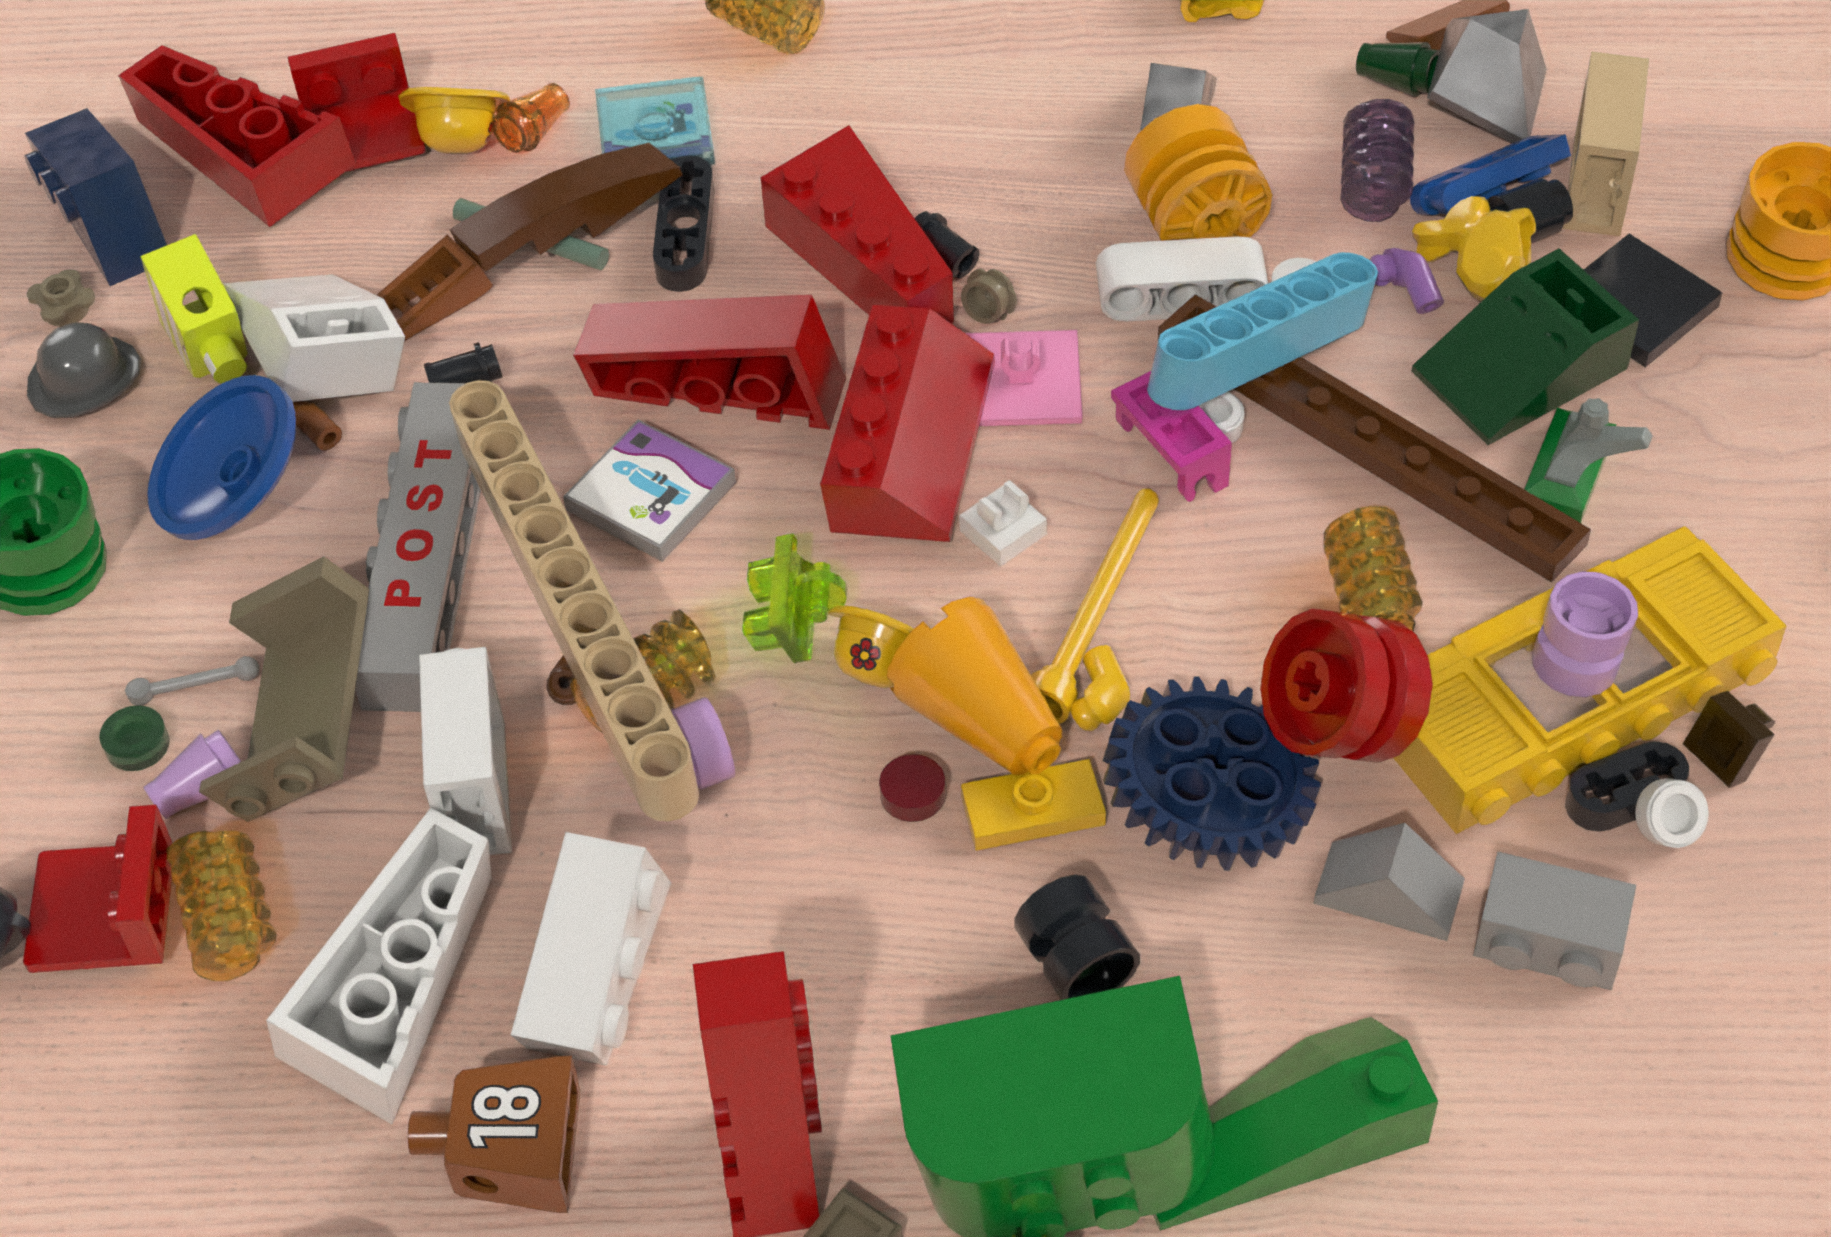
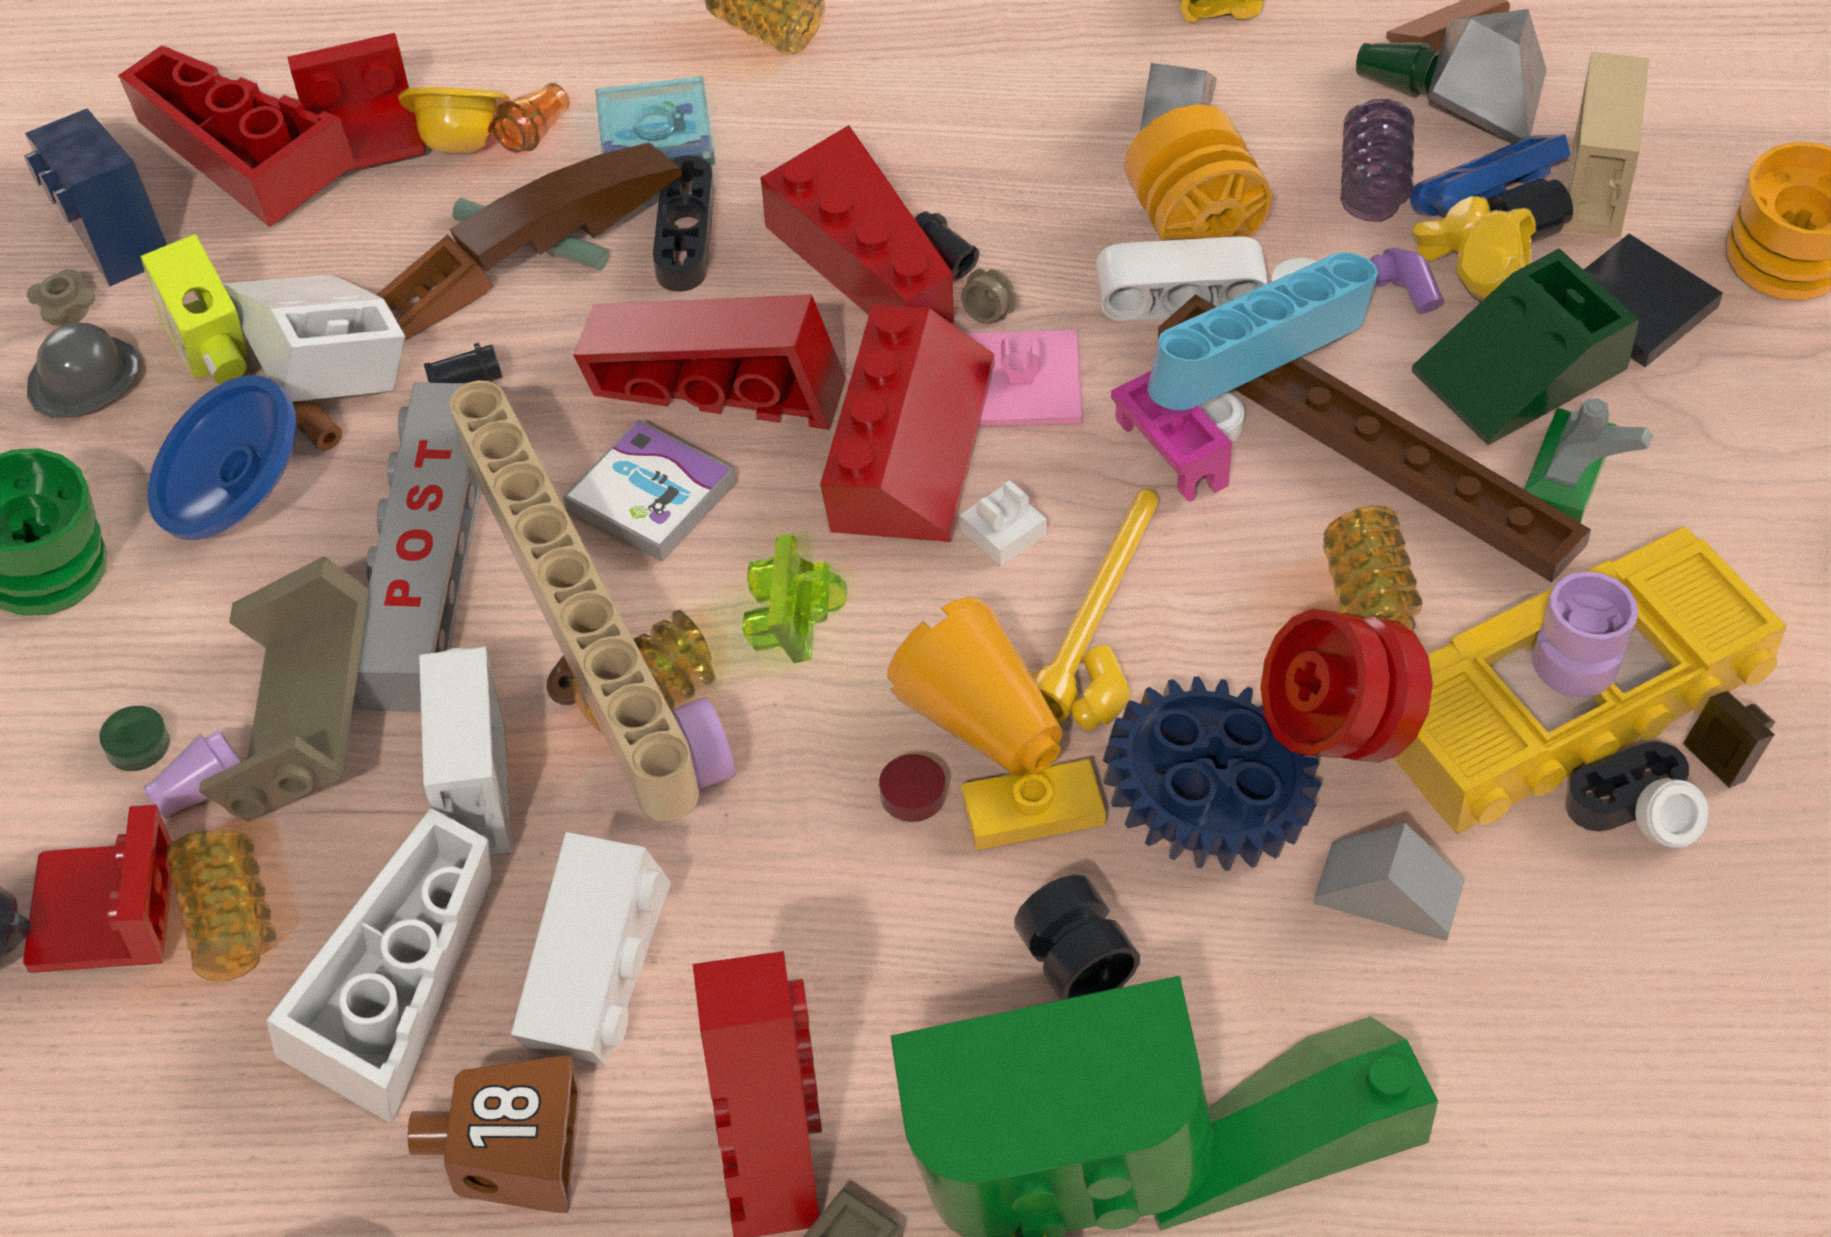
(141, 691): light grey hinge -> none
(867, 643): yellow hat -> none
(1555, 921): light grey brick -> none

